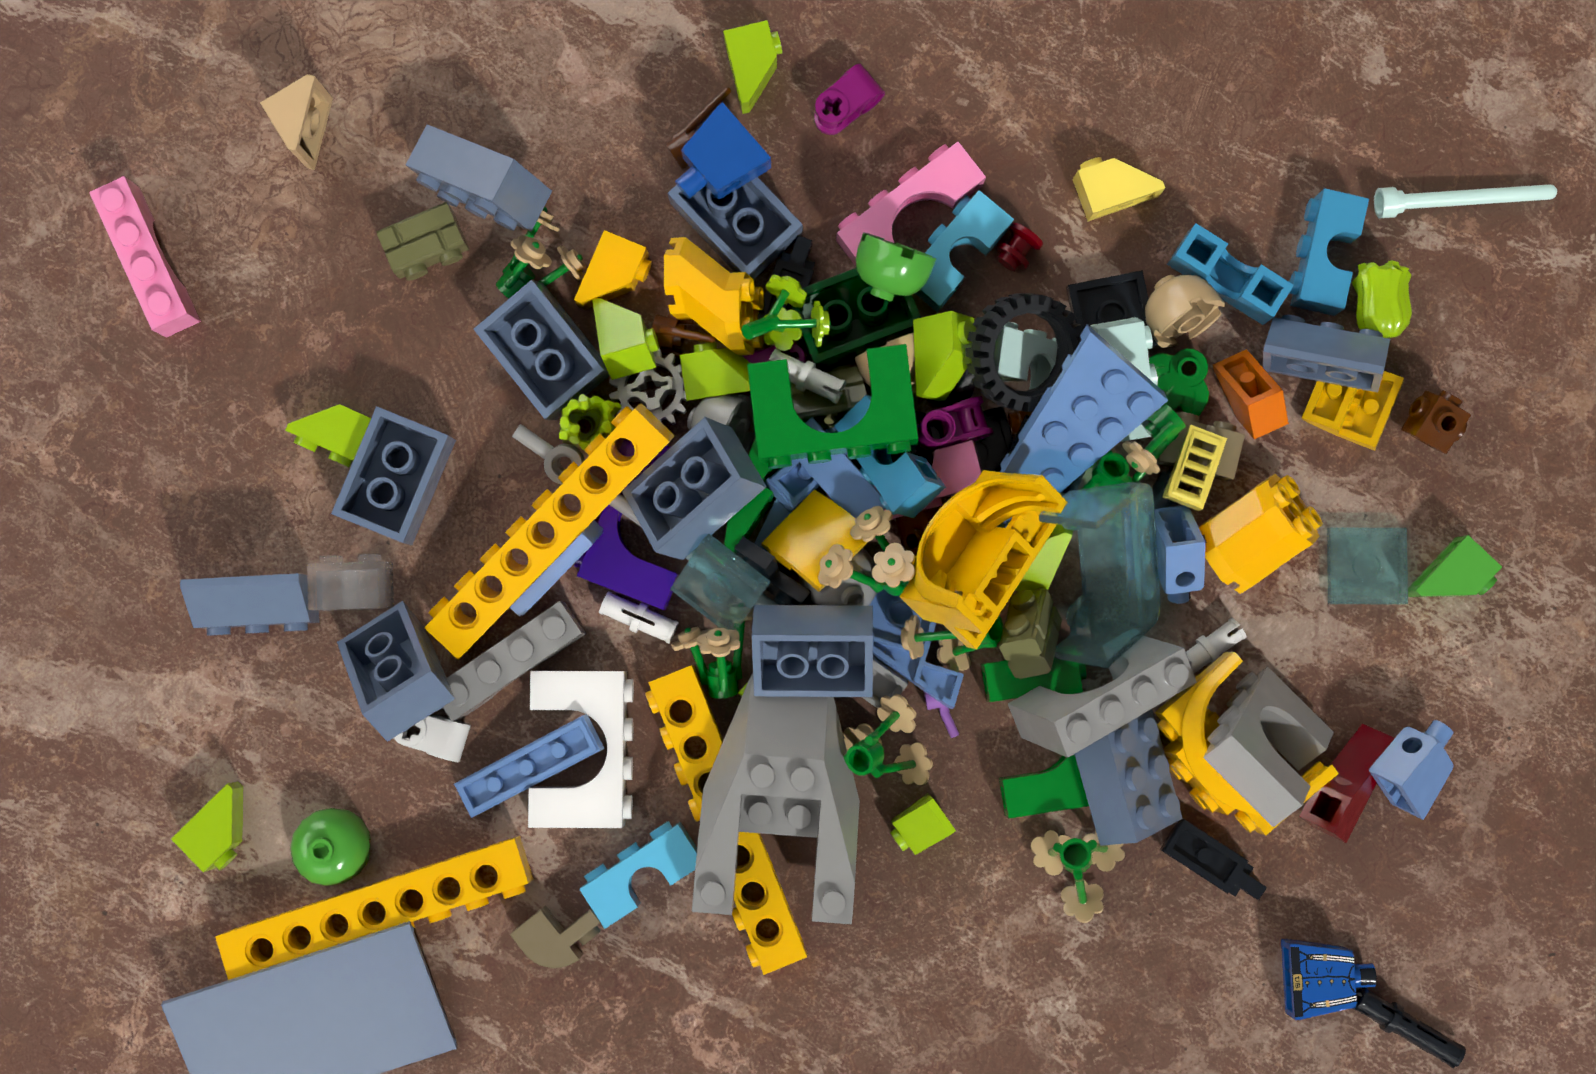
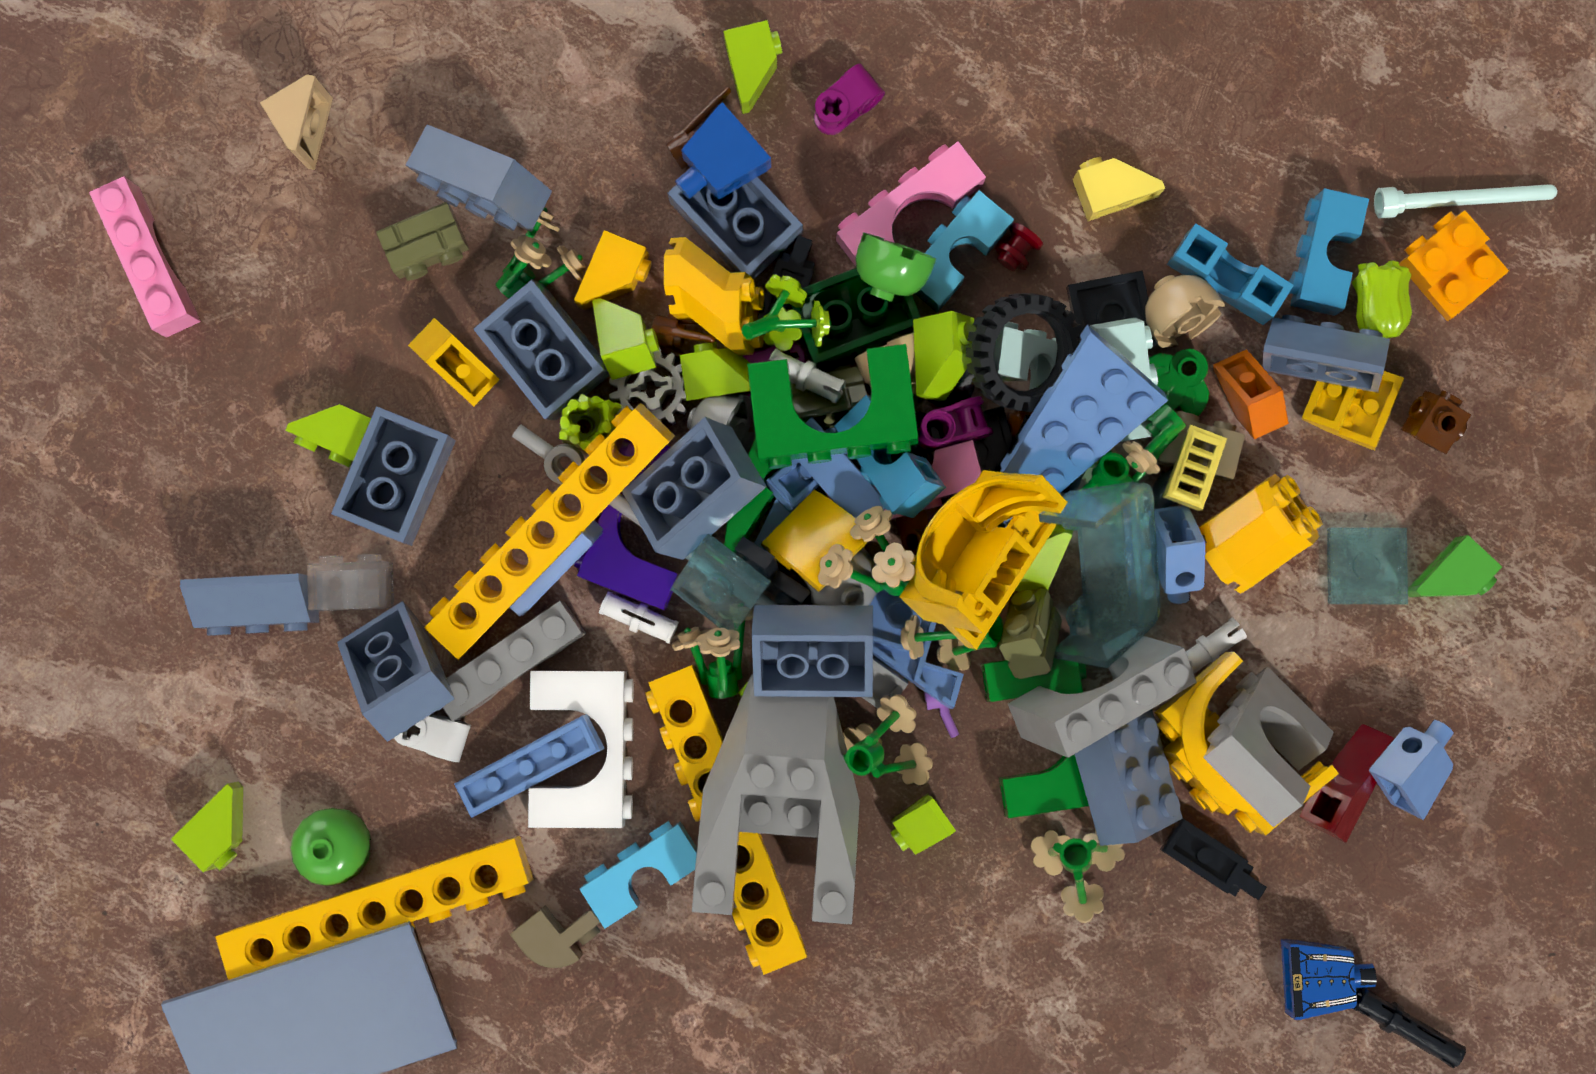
(453, 362): none -> yellow slope
(1453, 264): none -> light orange plate

